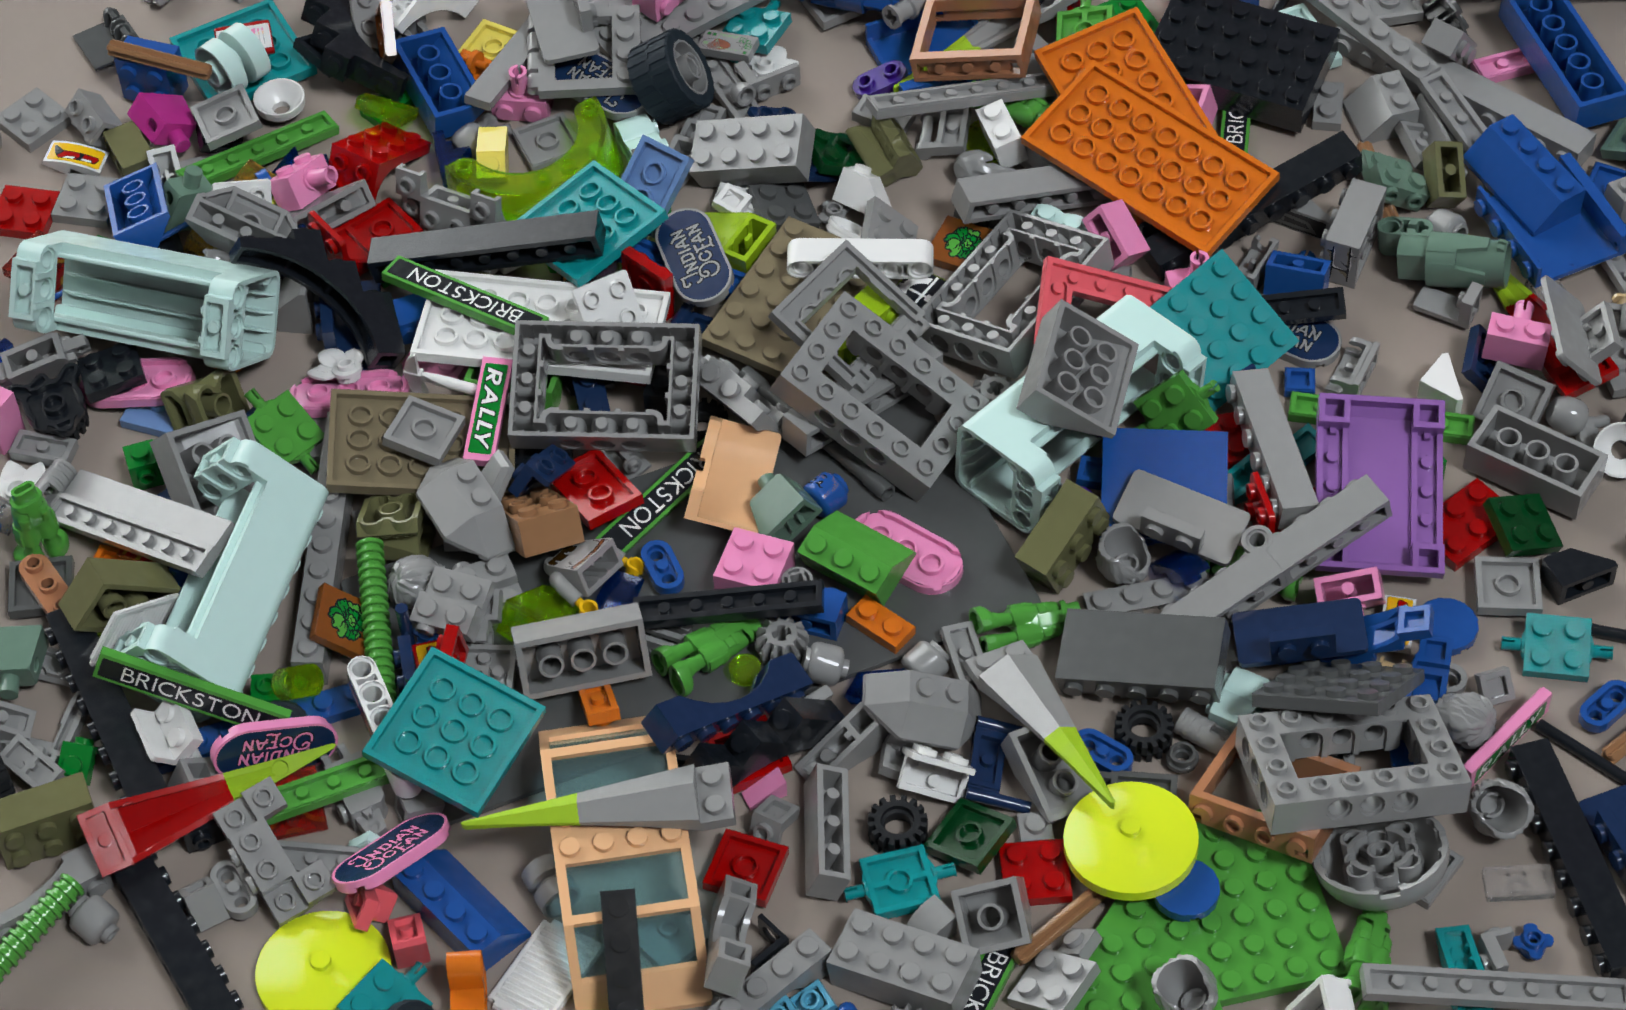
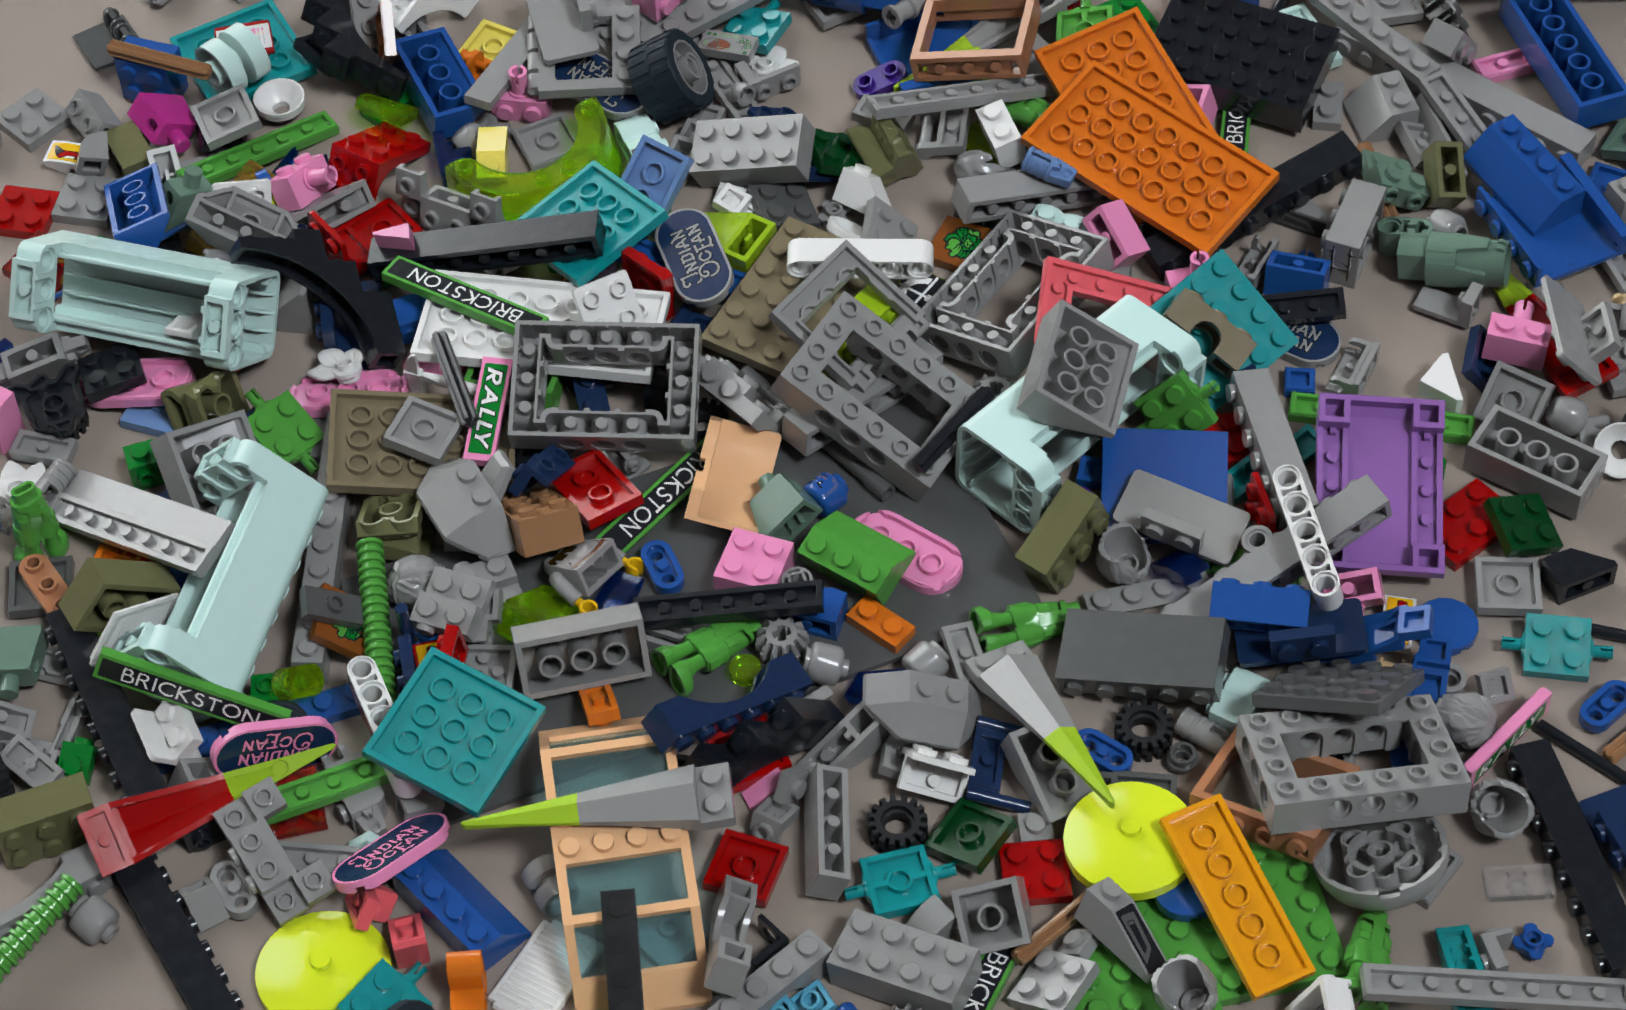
(93, 155): none -> light grey brick
(185, 326): none -> white slope
(331, 607): none -> dark grey plate
(395, 237): none -> bright pink piece
(454, 379): none -> axle
(791, 785): none -> light grey plate
(948, 434): none -> black axle
(1048, 168): none -> medium blue hinge
(1121, 927): none -> light grey slope
(1229, 344): none -> dark tan arch
(1237, 897): none -> light orange plate
(1260, 605): none -> blue brick
(1312, 549): none -> white beam

